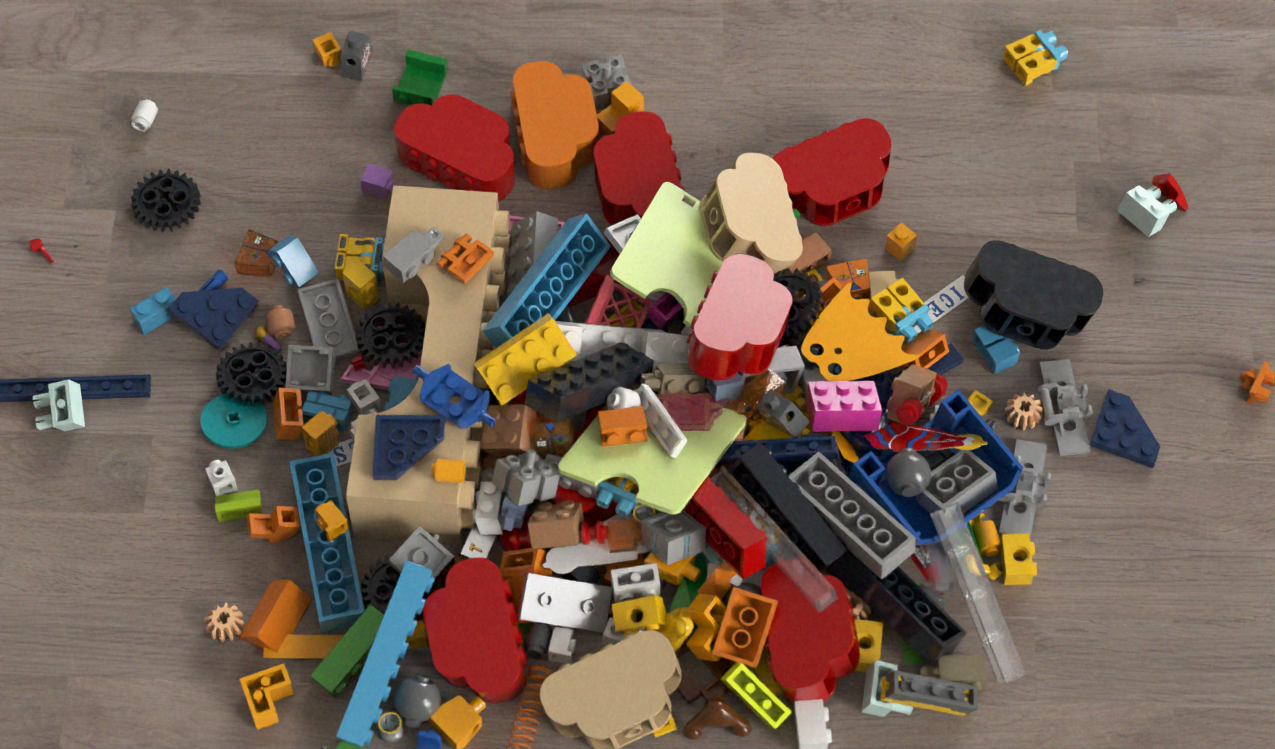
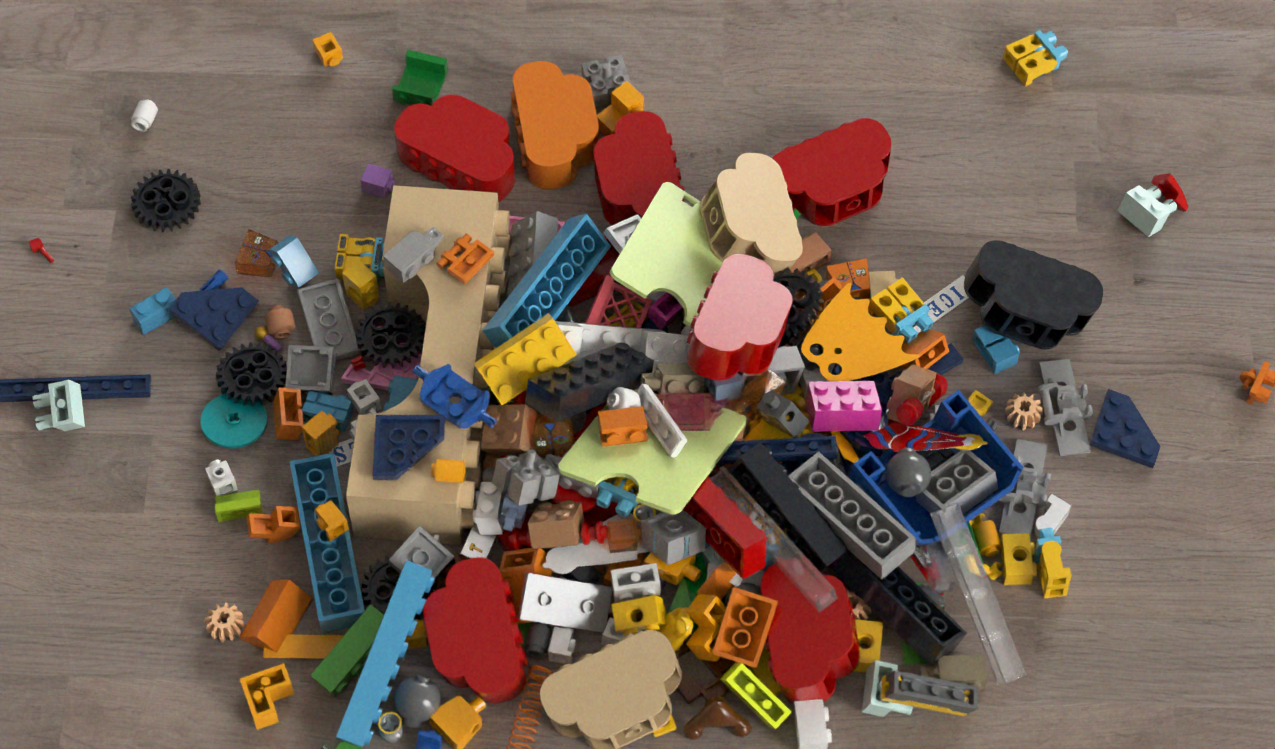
(356, 48): dark grey torso -> none
(900, 241): light orange brick -> none
(1047, 555): none -> yellow hips
(1056, 514): none -> white leg

